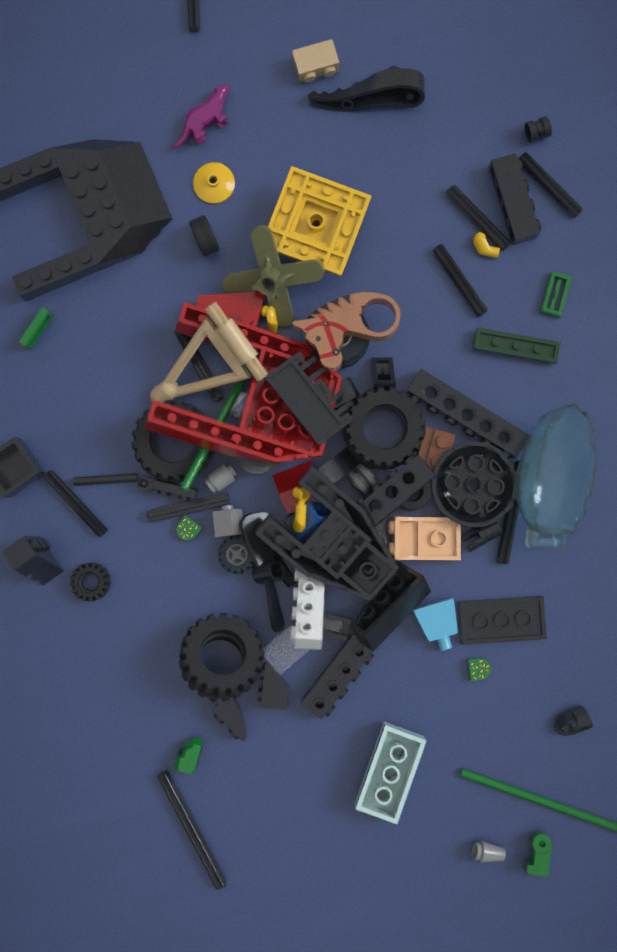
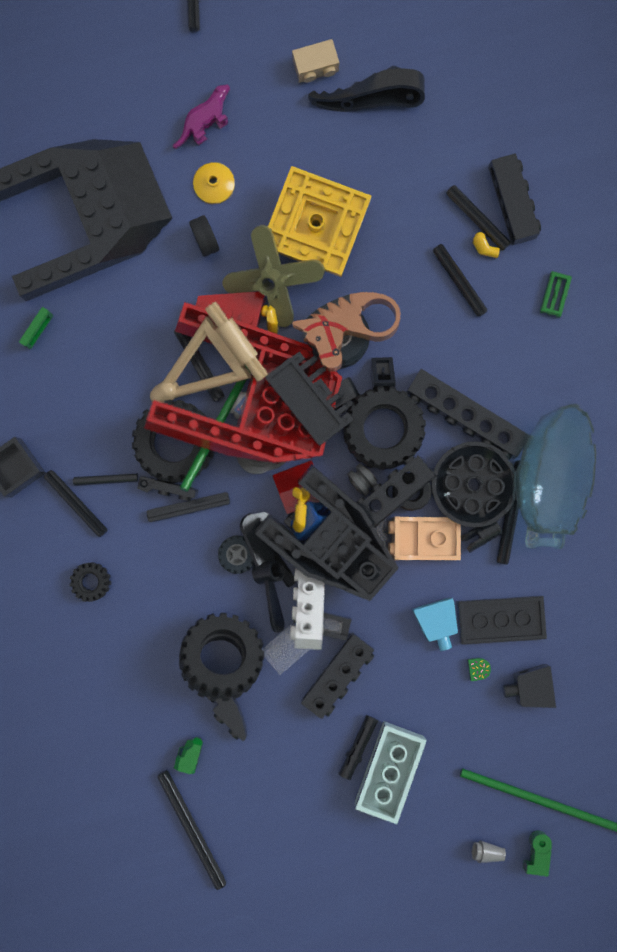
(33, 557): black wedge -> none
(188, 529): green tile -> none
(220, 478): light grey brick -> none
(227, 521): light grey brick -> none
(274, 690): black slope -> none
(339, 465): black slope -> none
(358, 747): none -> black pin
(390, 606): black wedge -> none
(435, 445): dark orange plate -> none
(516, 345): dark green plate -> none
(532, 687): none -> black torso
(538, 129): black wheel -> none
(550, 185): black axle -> none
(573, 721): black rock -> none

